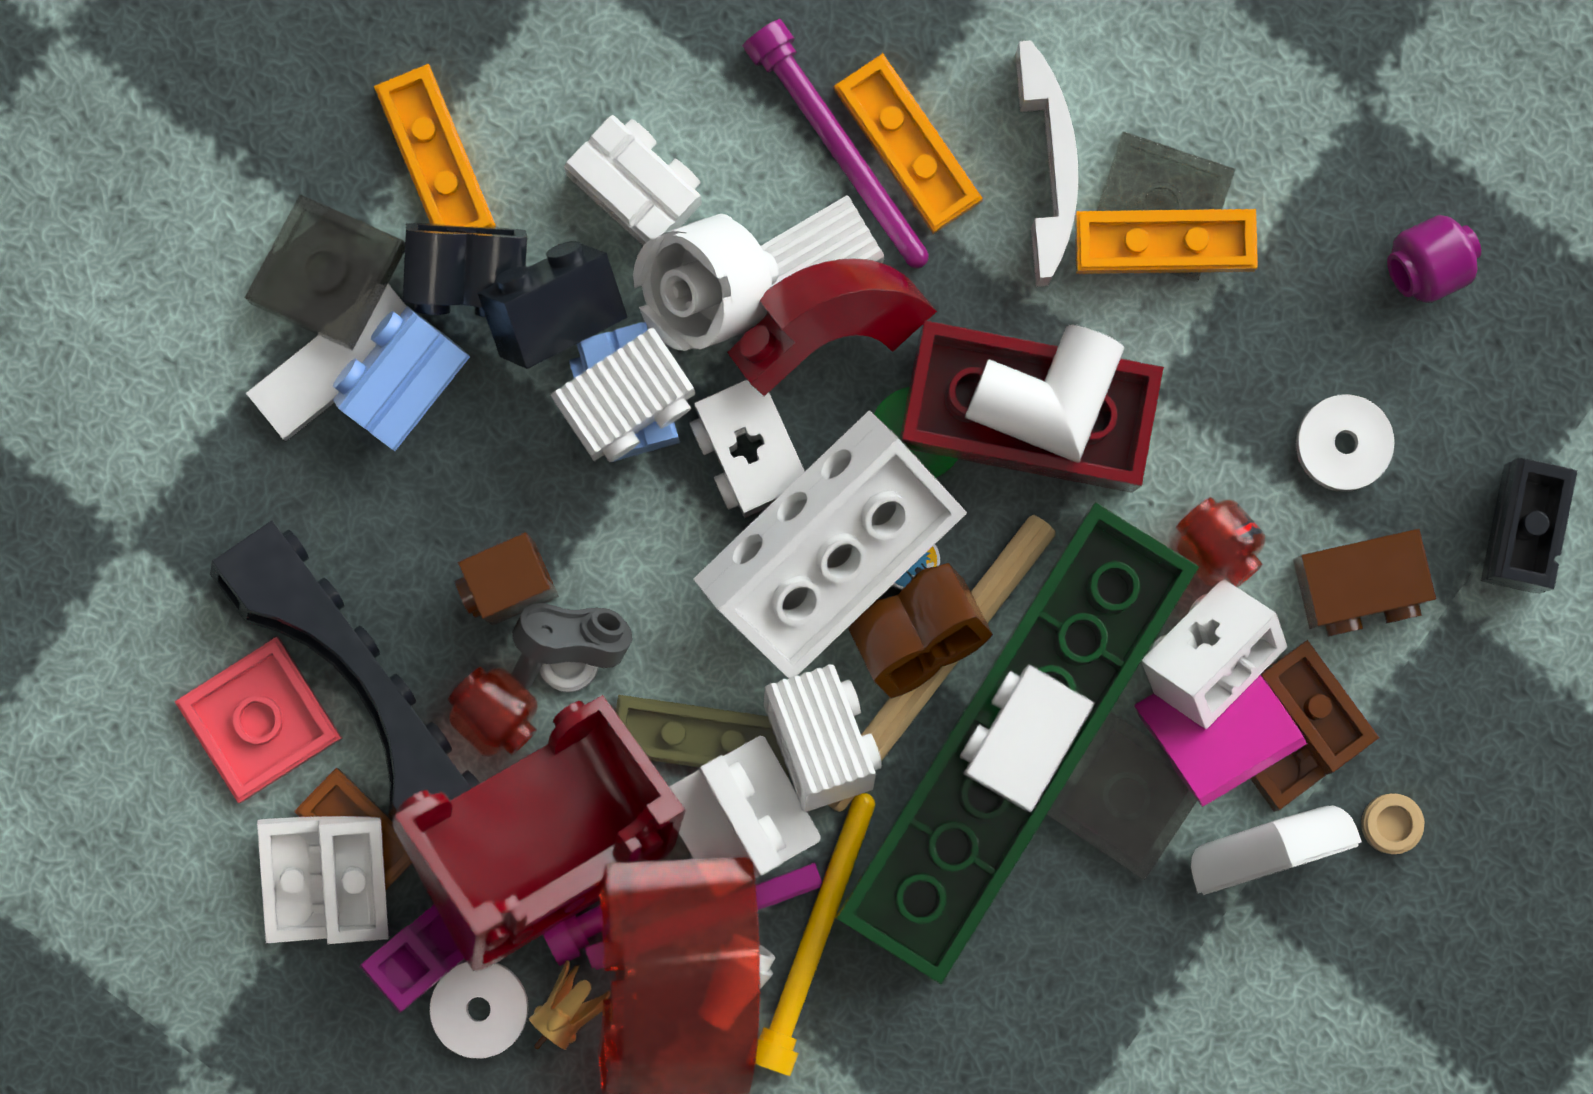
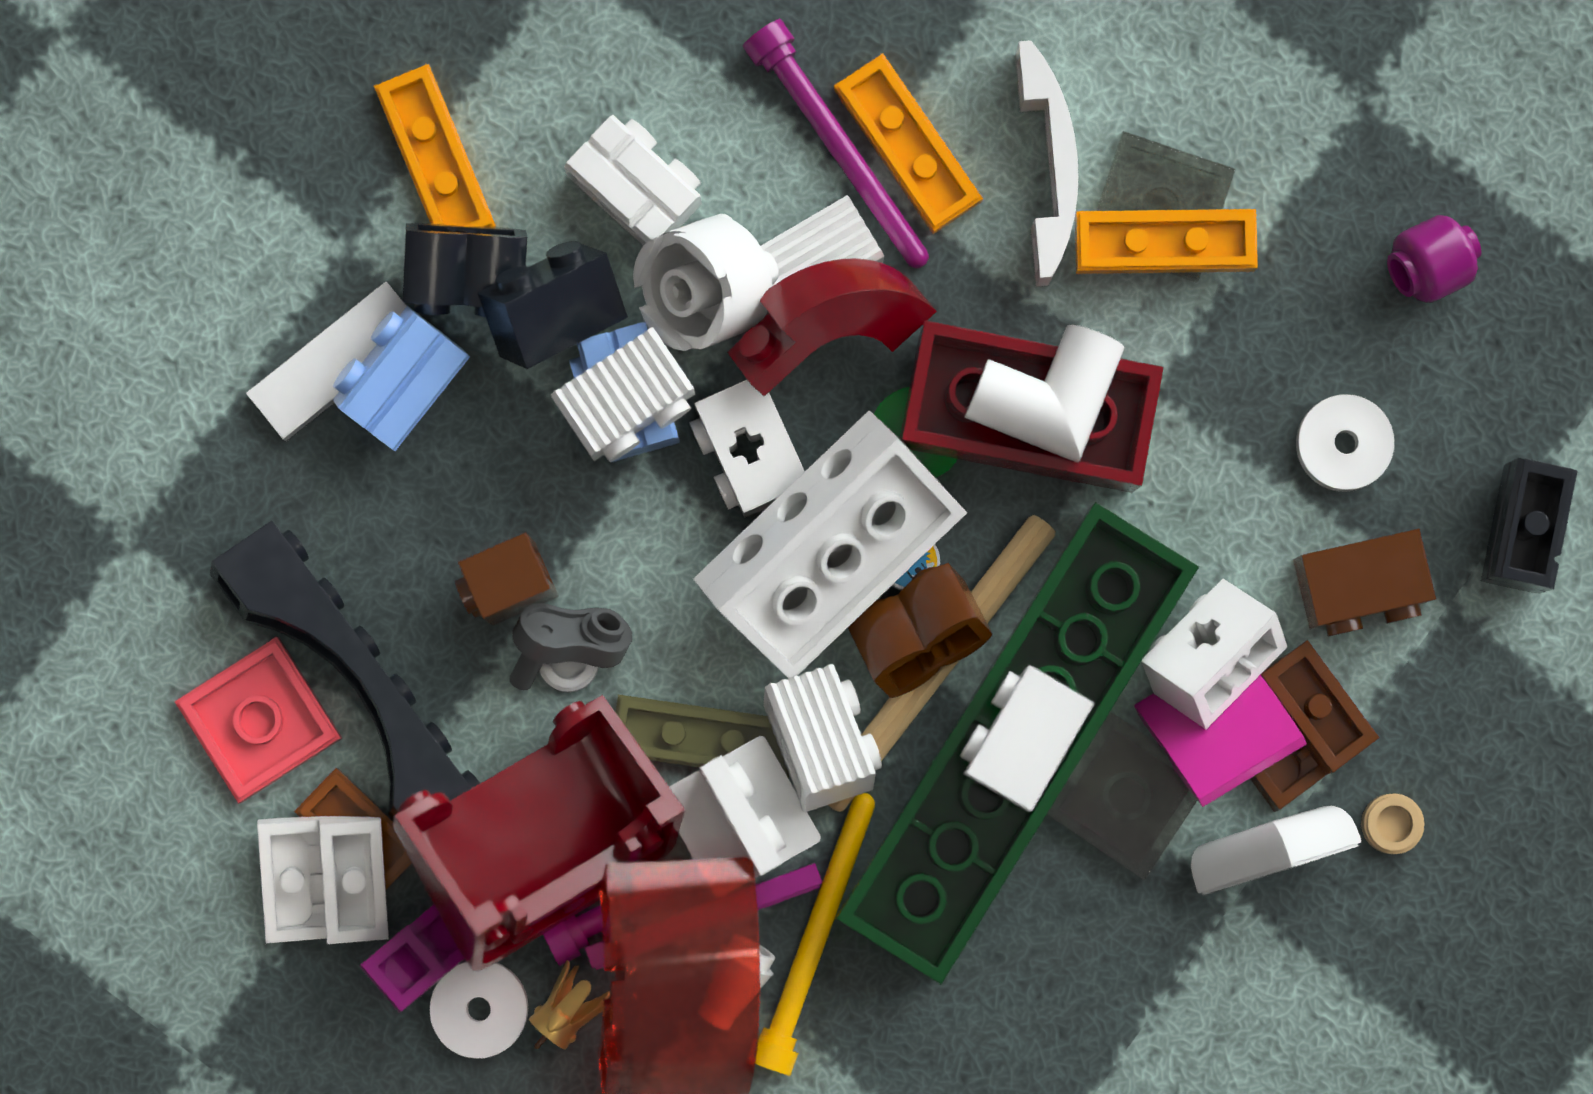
(326, 272): clear smoke tile -> none
(493, 711): clear red head -> none
(1221, 542): clear red head -> none

